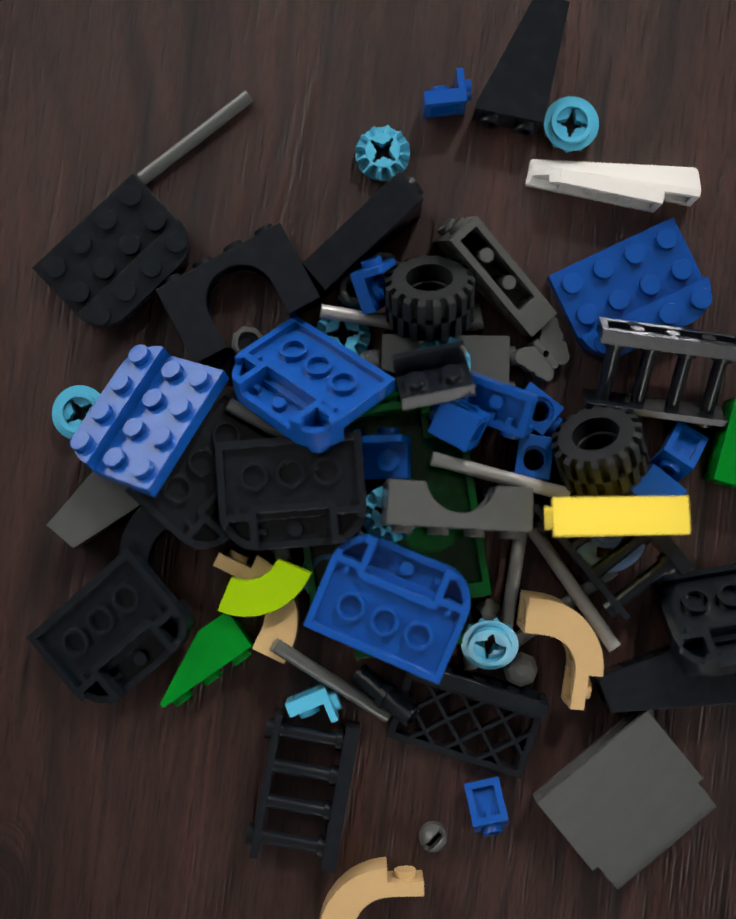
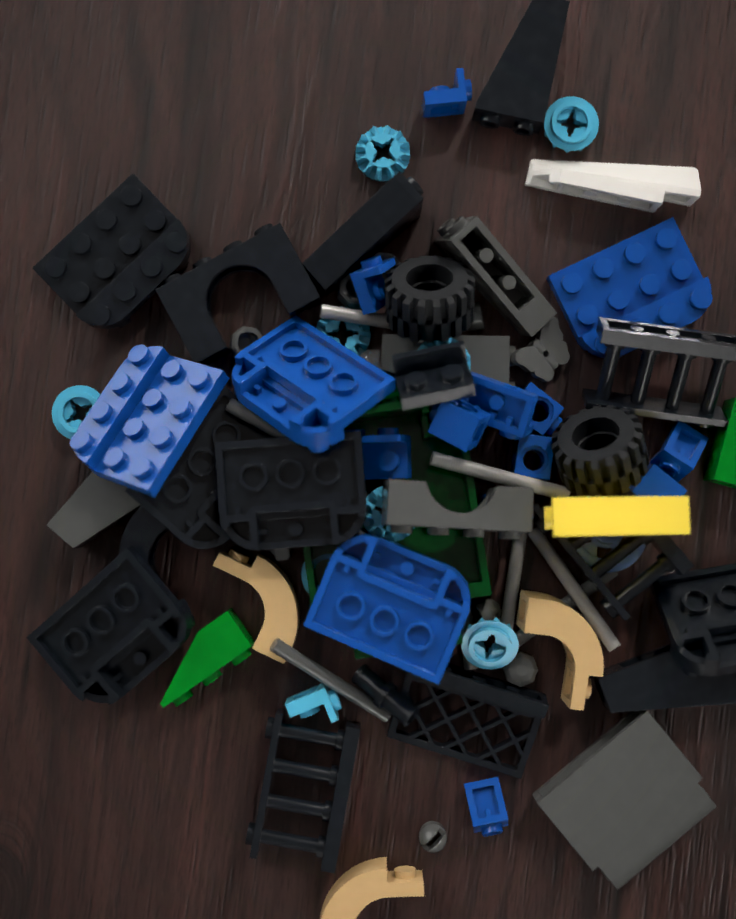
(195, 137): dark grey bar -> none
(264, 593): lime tile -> none

